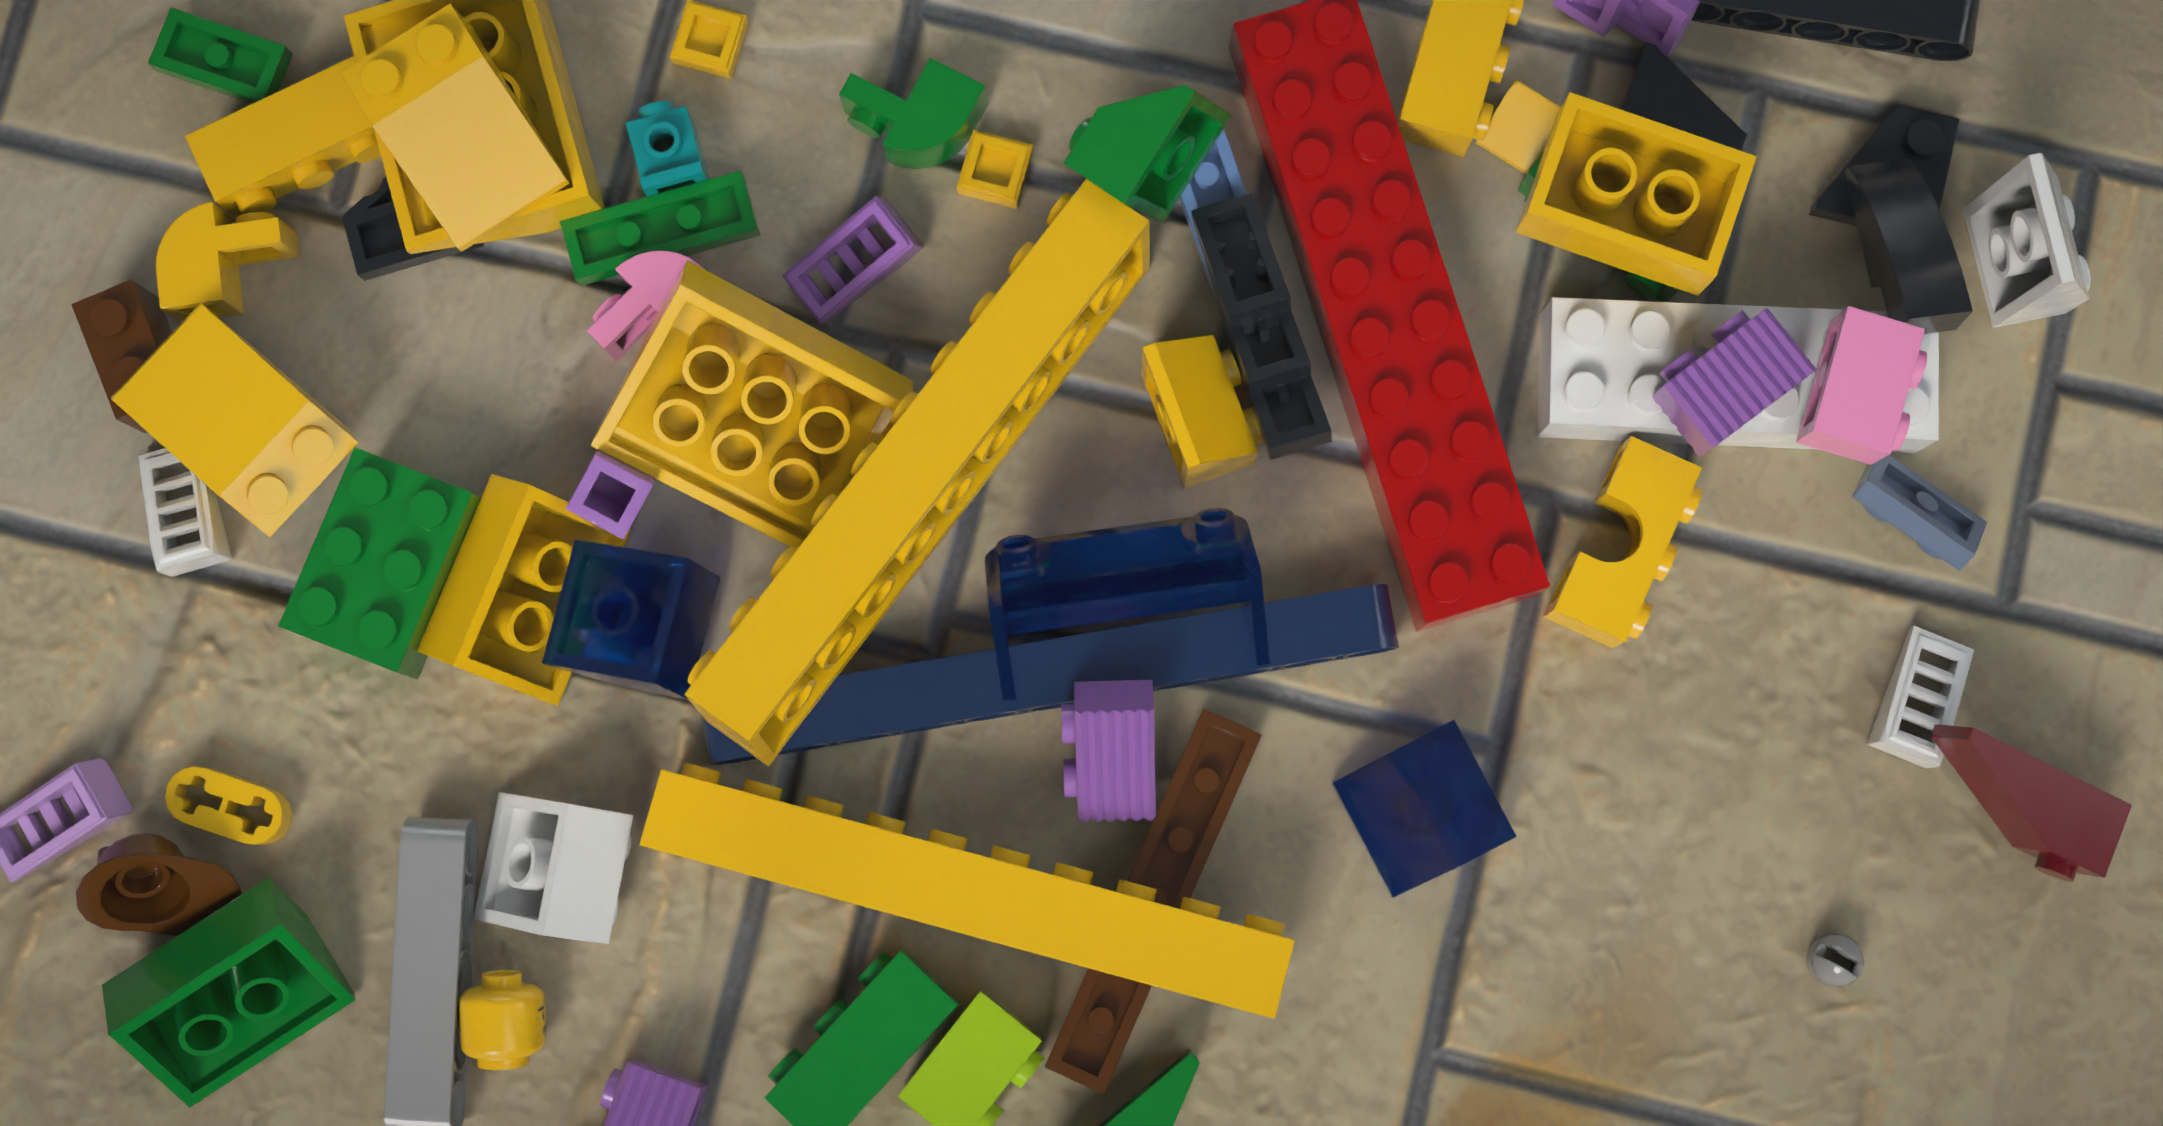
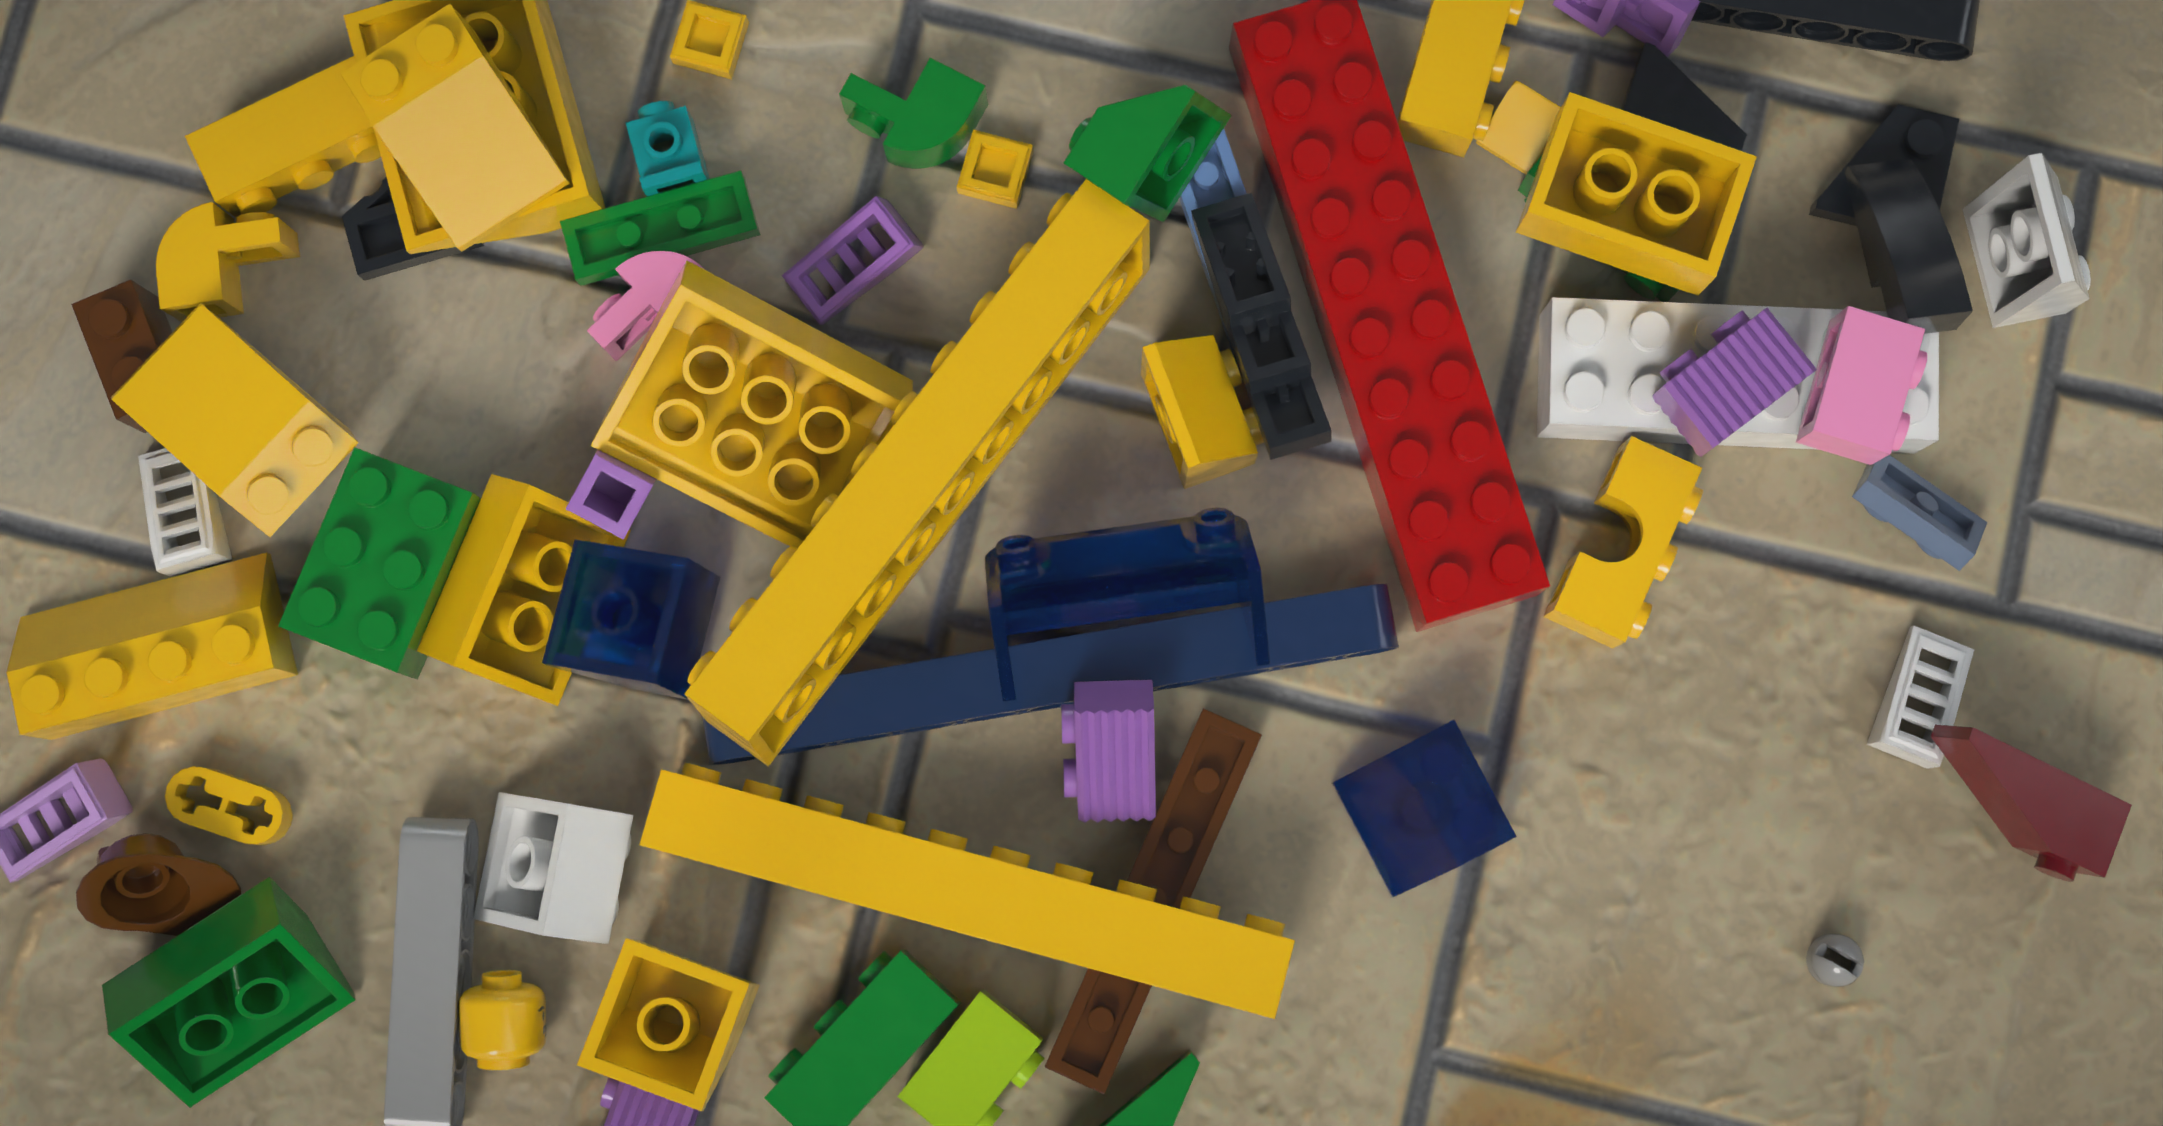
(149, 649): none -> yellow slope
(219, 57): green plate -> none
(667, 1024): none -> yellow slope

